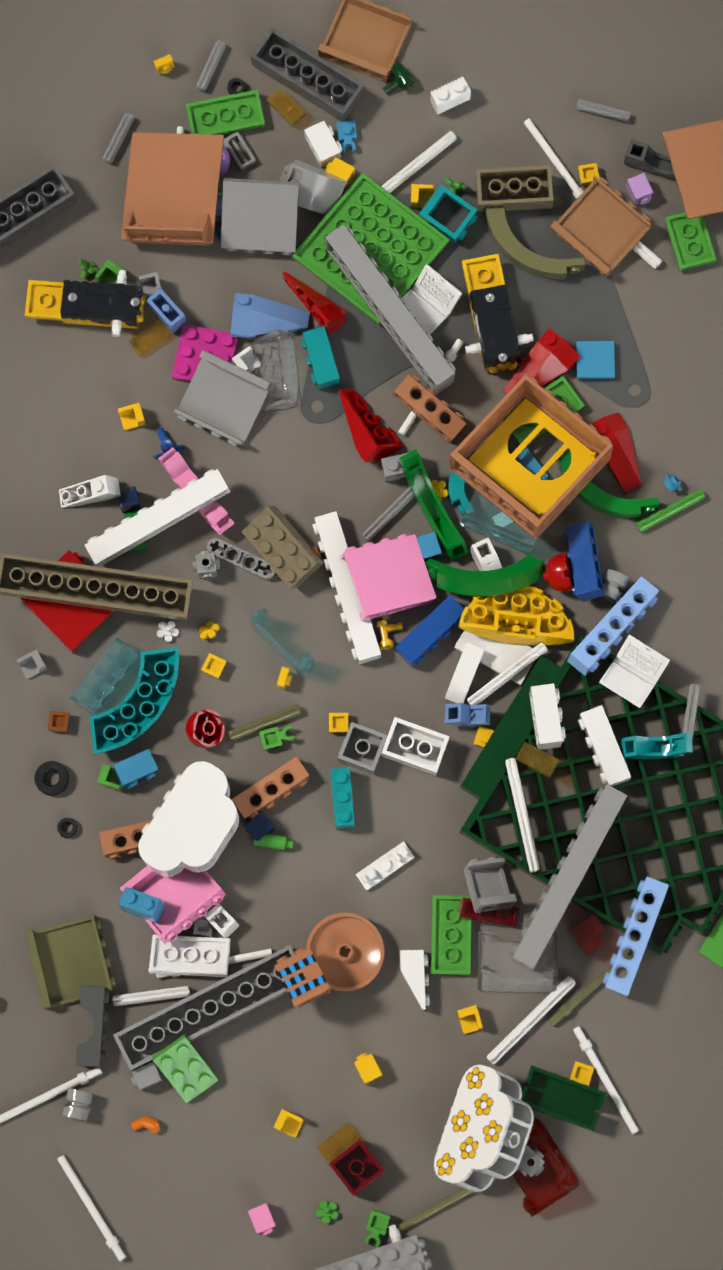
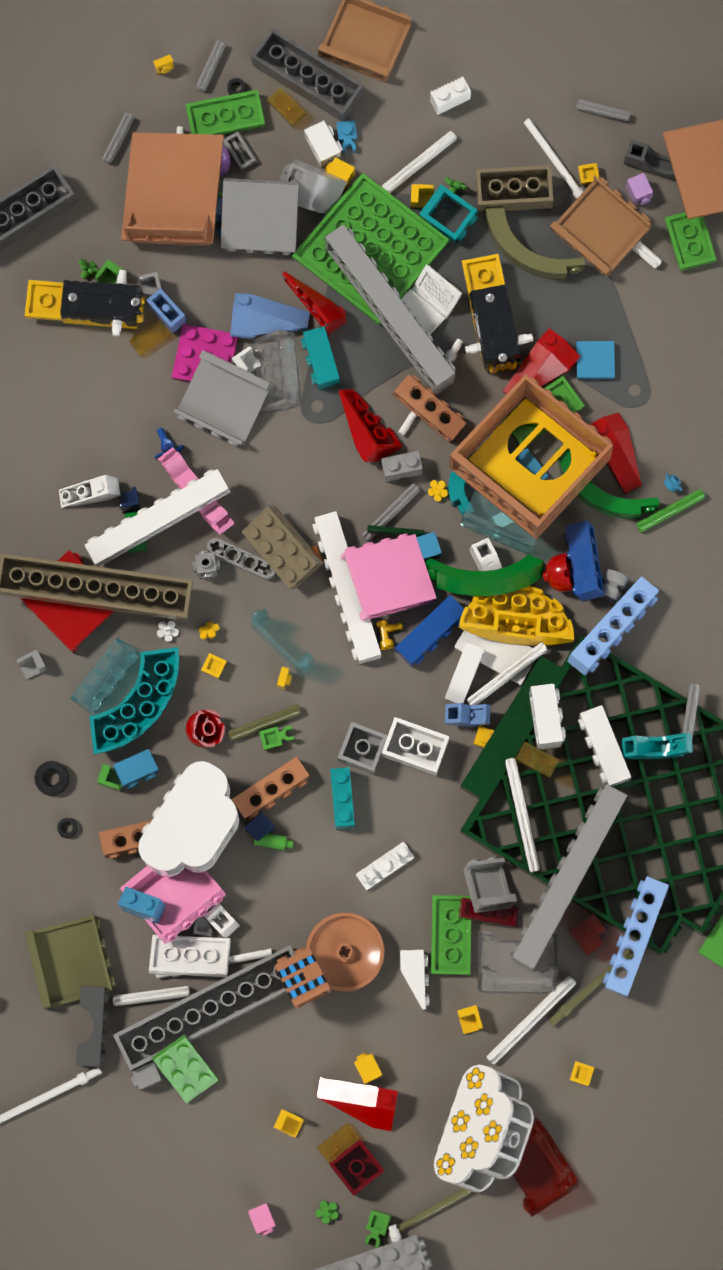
(59, 721): dark orange plate -> none
(77, 1104): light grey wheel -> none
(112, 1241): white bar -> none
(131, 416): yellow panel -> none
(147, 1122): orange arm -> none
(338, 722): yellow plate -> none
(365, 1103): none -> red wedge
(394, 530): none -> dark green bar
(402, 78): dark green piece -> none
(431, 506): green arch -> none
(537, 1167): light grey brick -> none
(562, 1098): dark green piece -> none
(586, 1045): white bar -> none
(634, 671): white piece -> none

